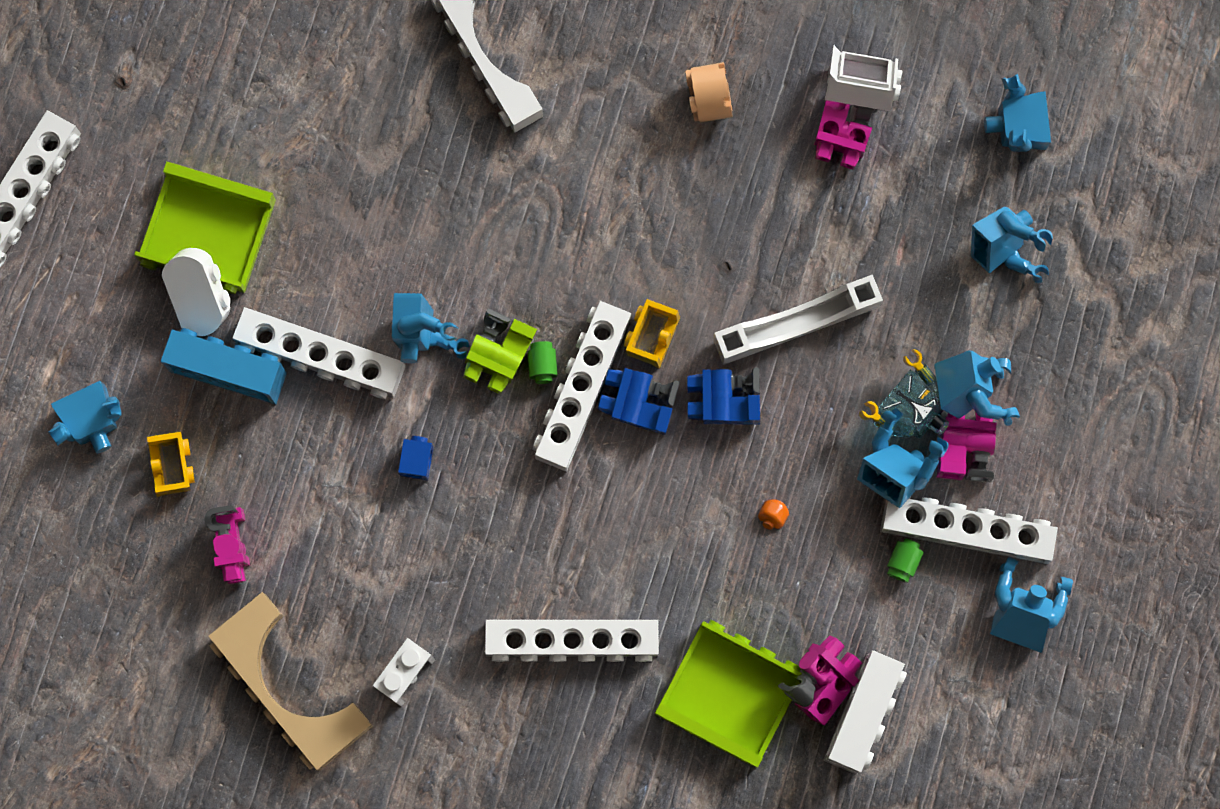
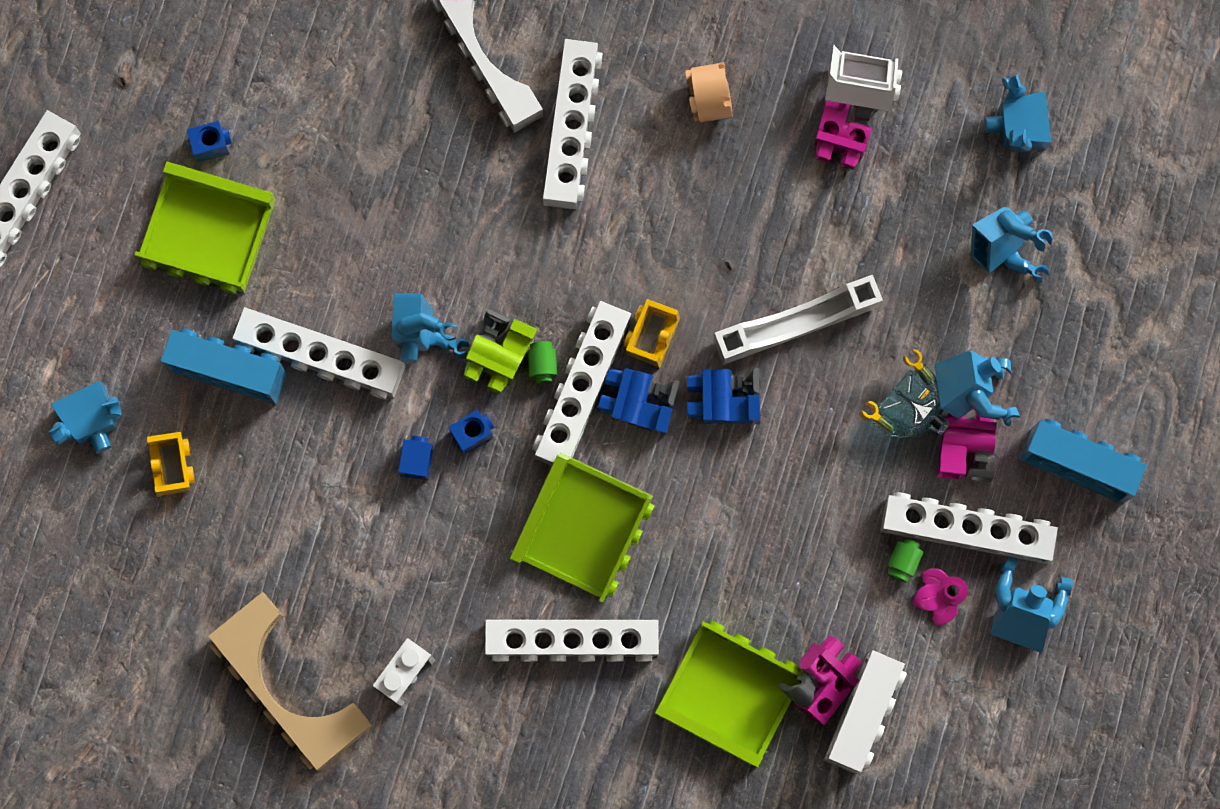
(196, 291): white brick -> none
(199, 134): none -> blue brick
(227, 542): dark pink hips -> none
(468, 443): none -> blue brick
(575, 55): none -> white brick
(583, 526): none -> lime panel
(773, 514): orange piece -> none
(893, 470): dark azure torso -> none
(935, 595): none -> dark pink plate
(1083, 461): none -> dark azure brick

